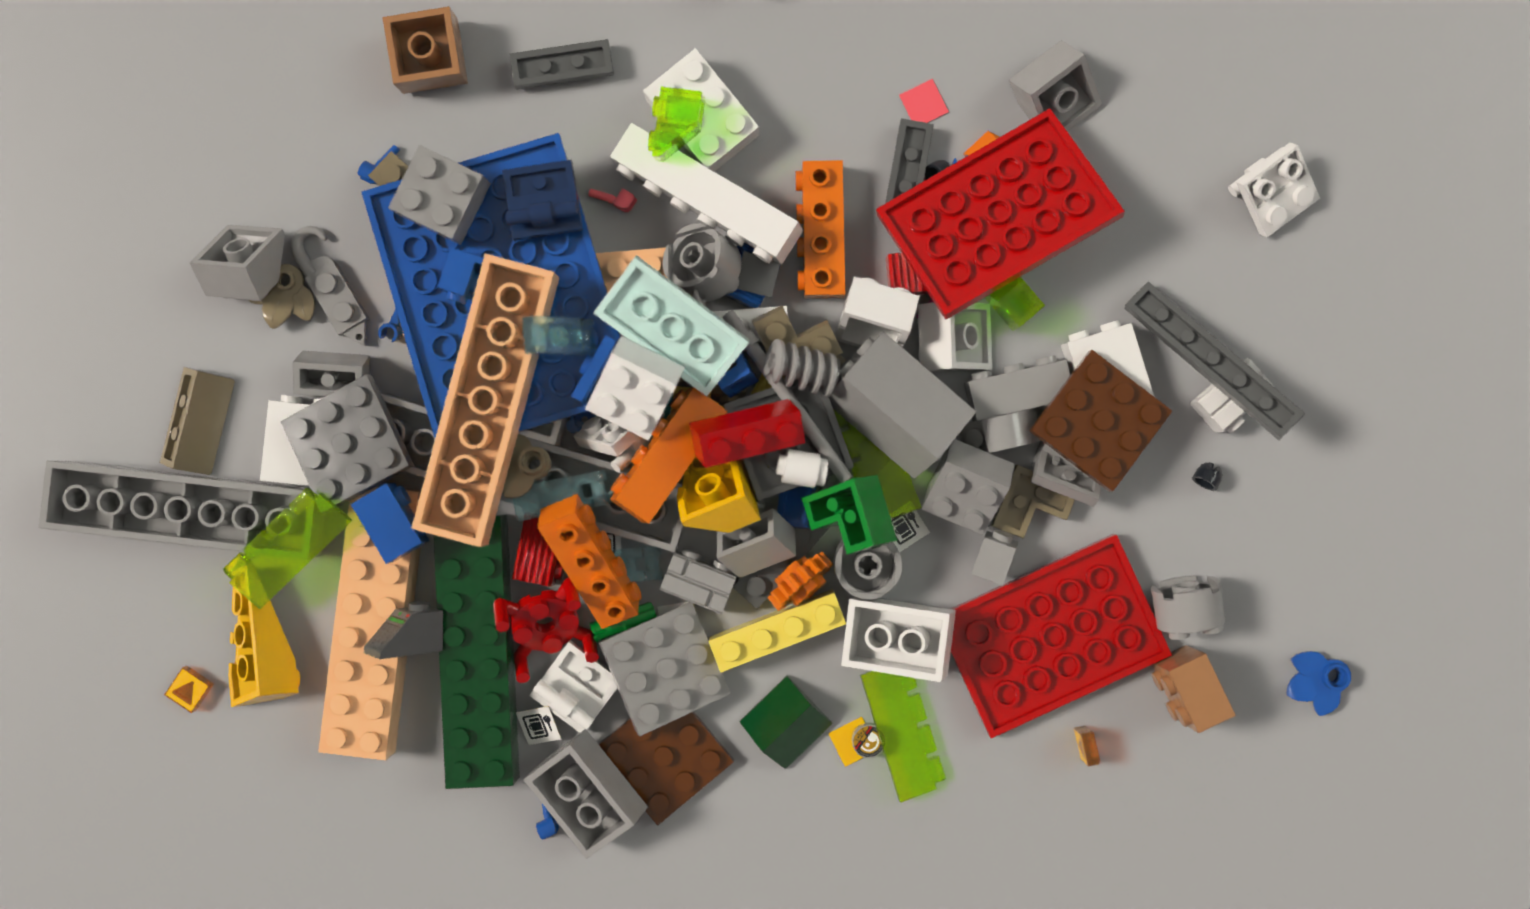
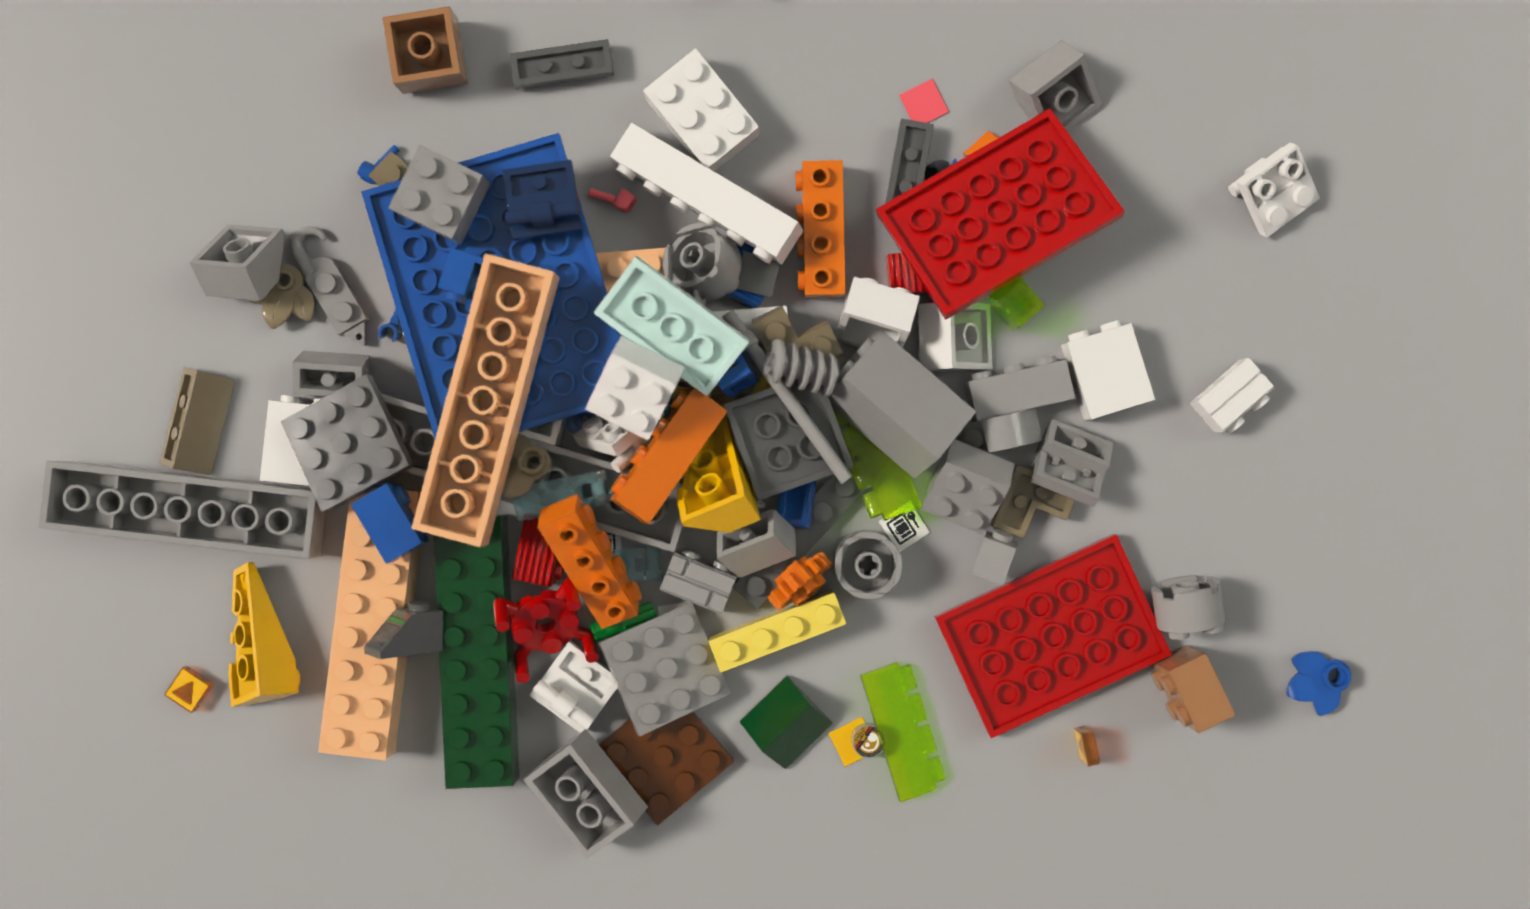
(287, 546): clear neon green windscreen -> none
(538, 725): white sticker -> none
(548, 826): blue hand -> none
(558, 335): clear light blue plate -> none
(592, 370): blue plate -> none
(677, 122): clear neon green slope -> none
(747, 433): red brick -> none
(802, 468): white brick -> none
(857, 509): green brick -> none
(898, 638): white brick -> none
(1100, 421): reddish brown plate -> none
(1207, 477): black hinge -> none
(1214, 361): dark grey plate -> none

